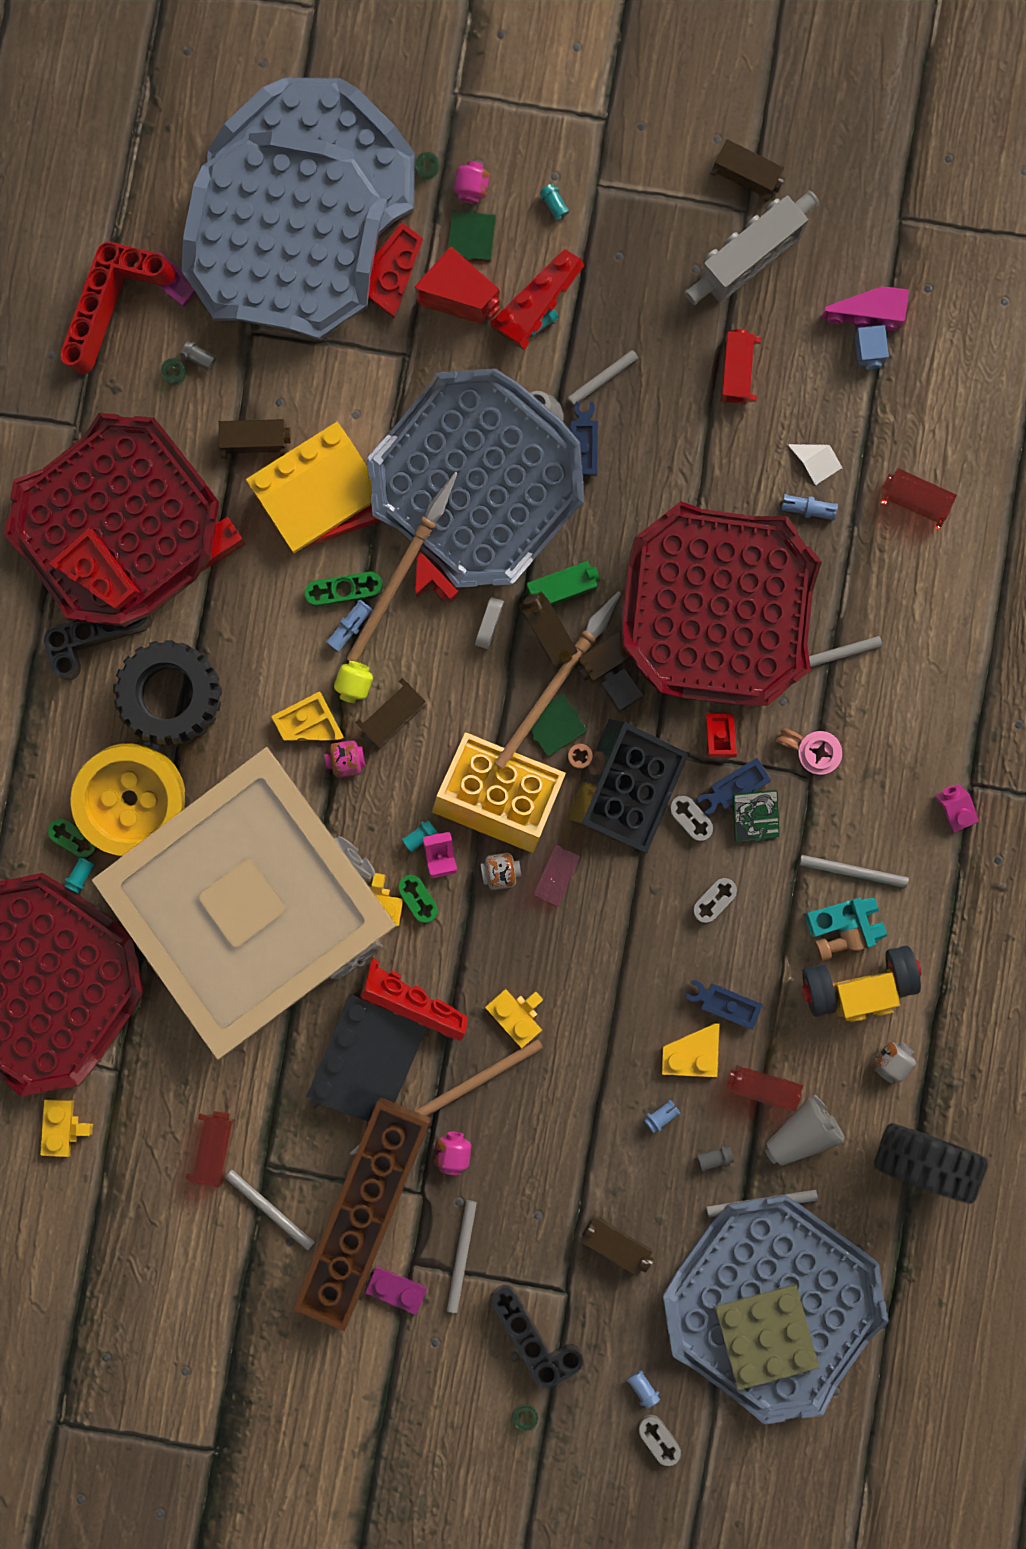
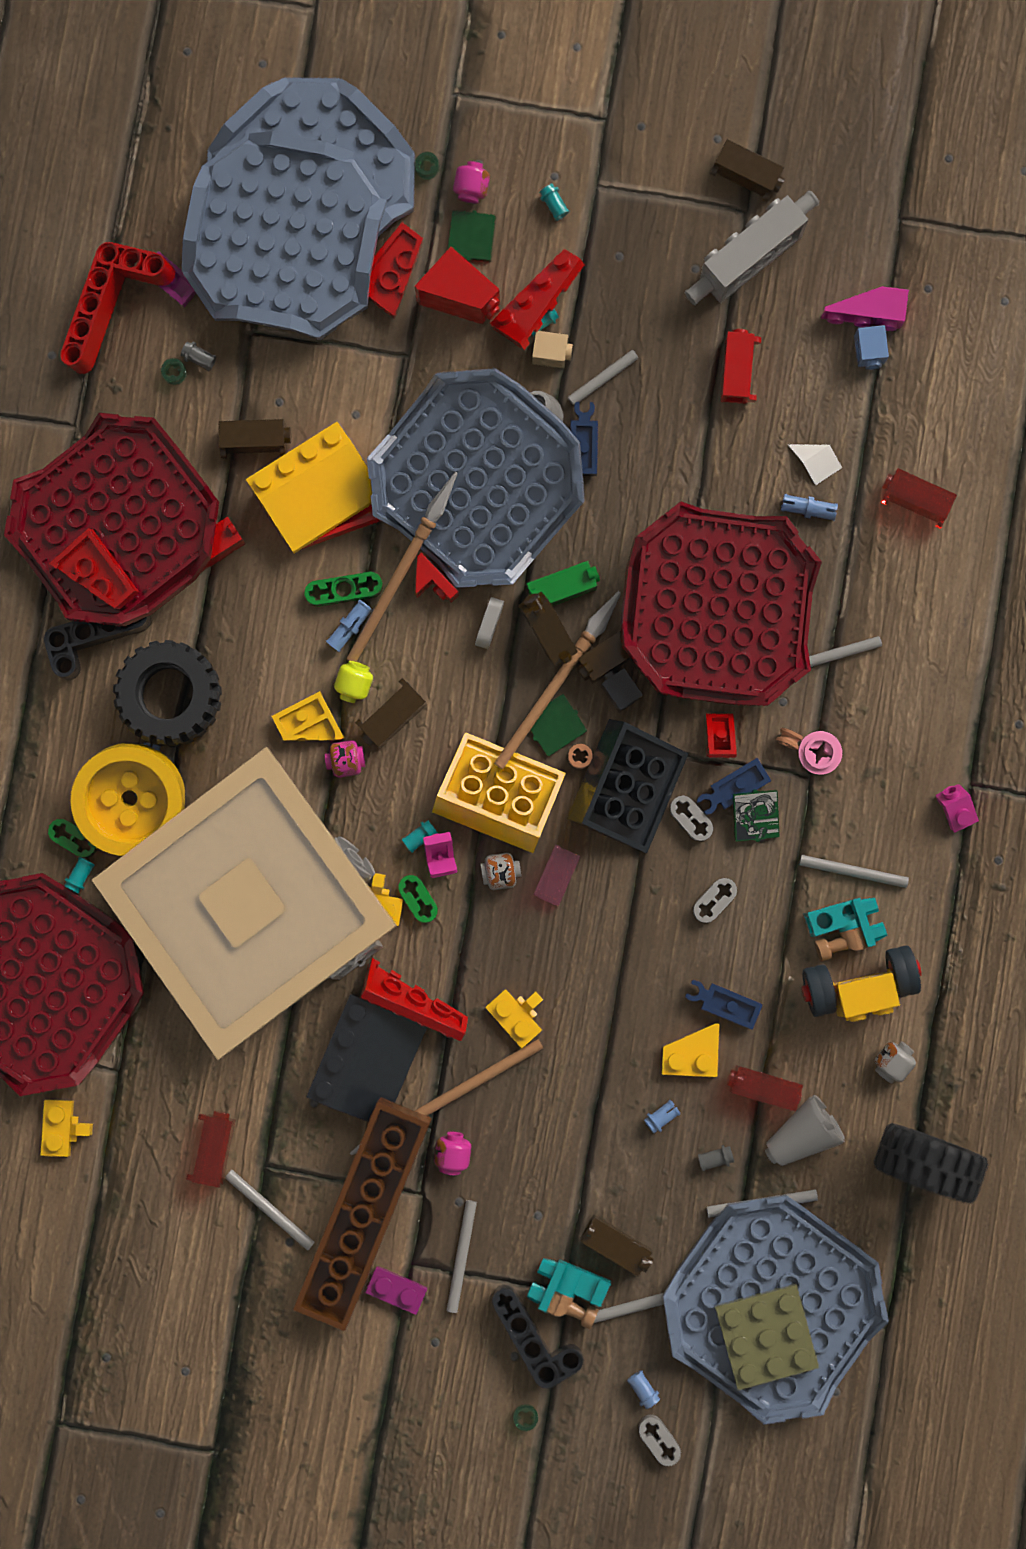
(551, 349): none -> tan brick
(564, 1285): none -> teal hips
(629, 1307): none -> light grey bar

